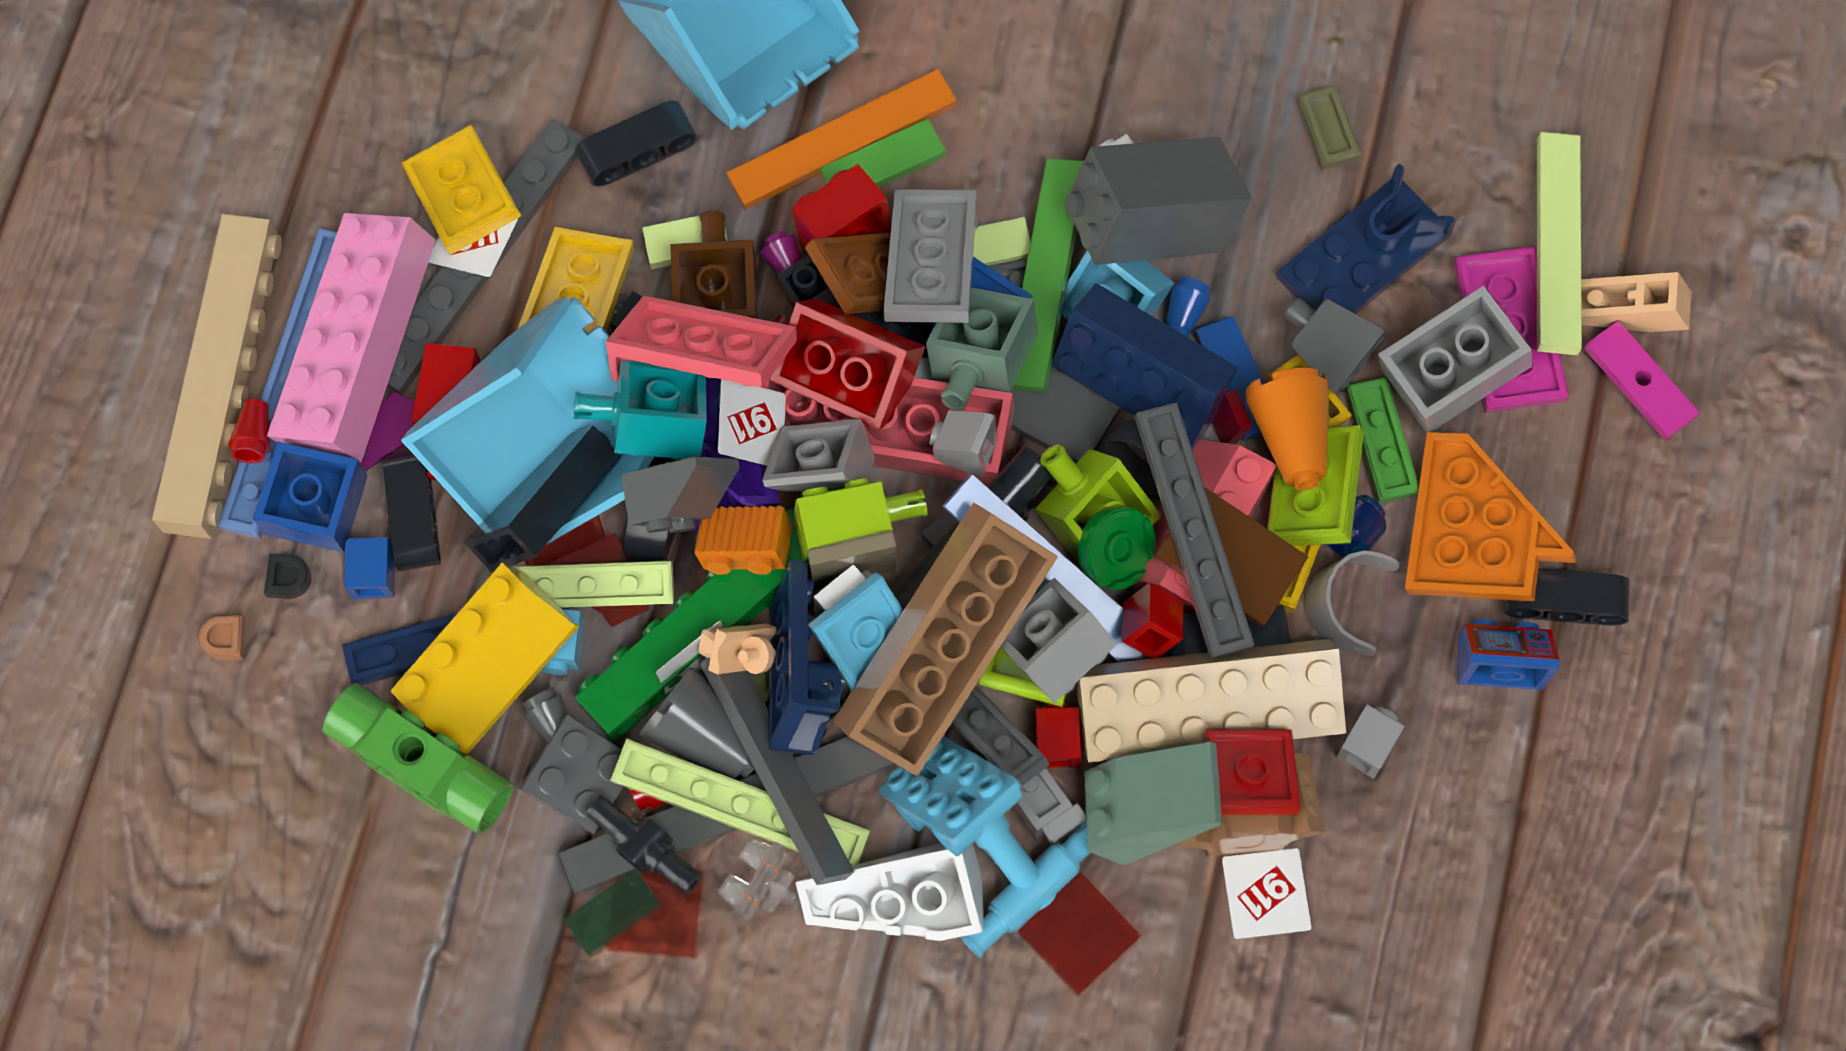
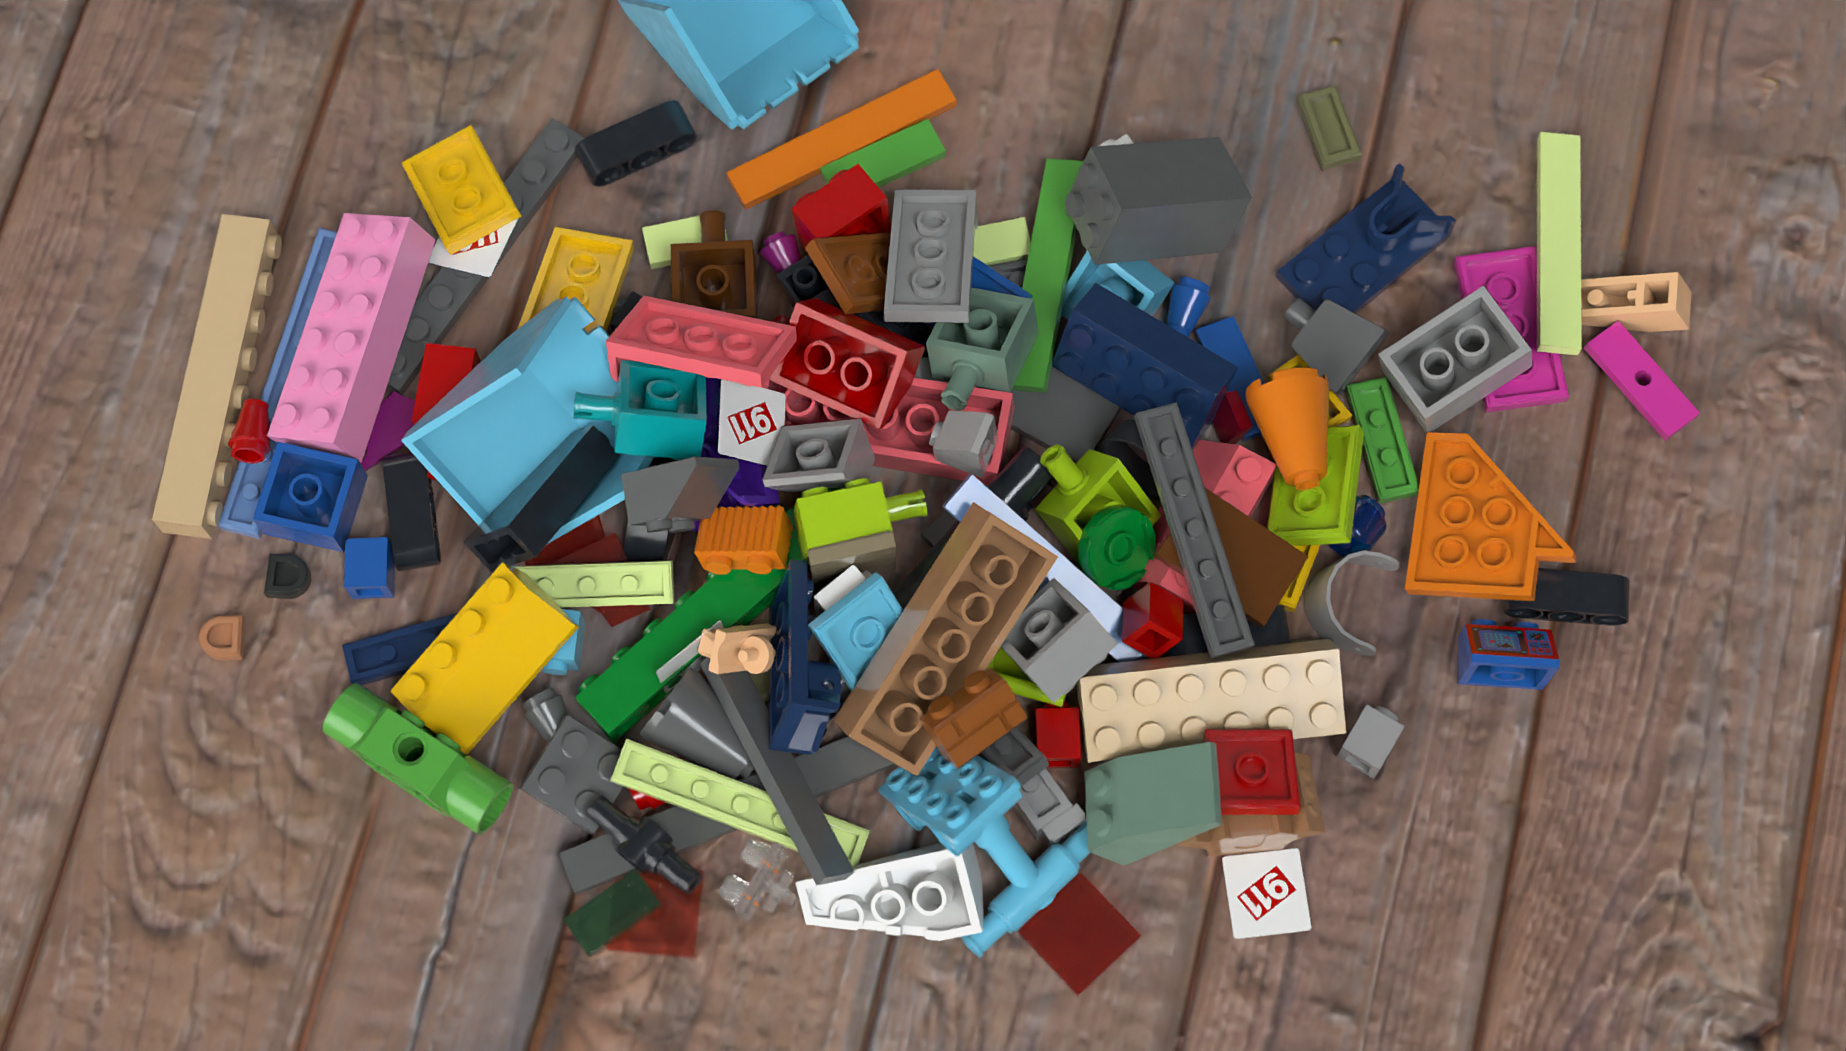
(973, 717): none -> dark orange brick

